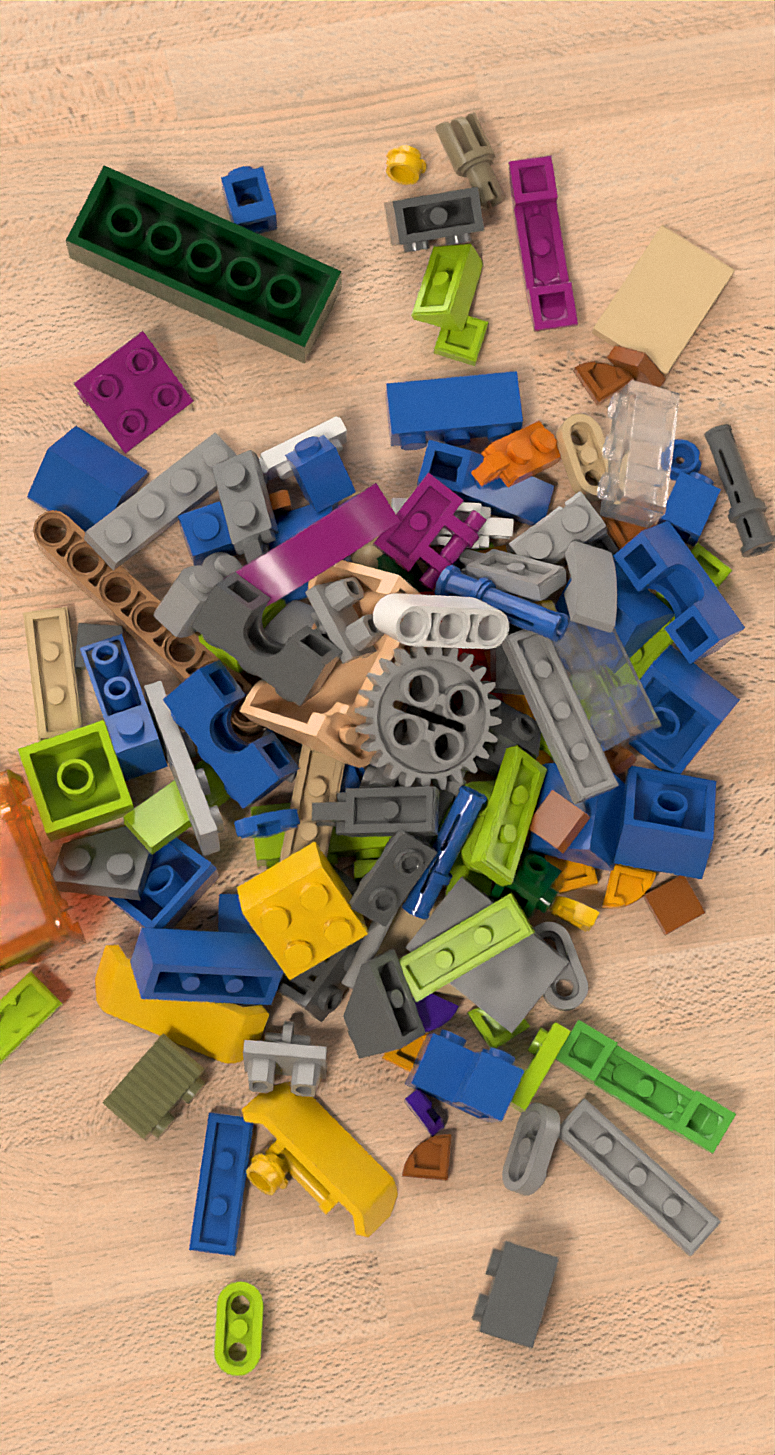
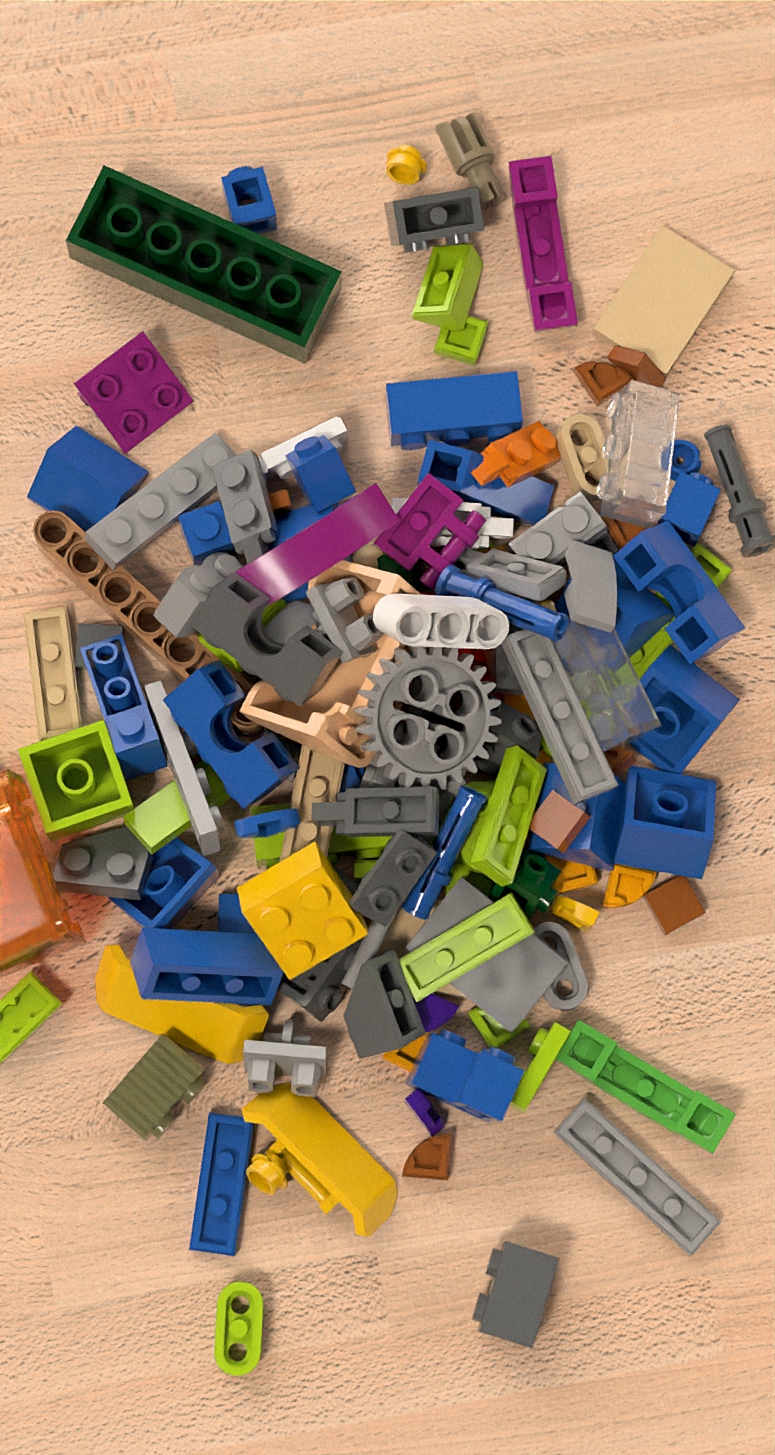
(531, 1149): light grey plate -> none

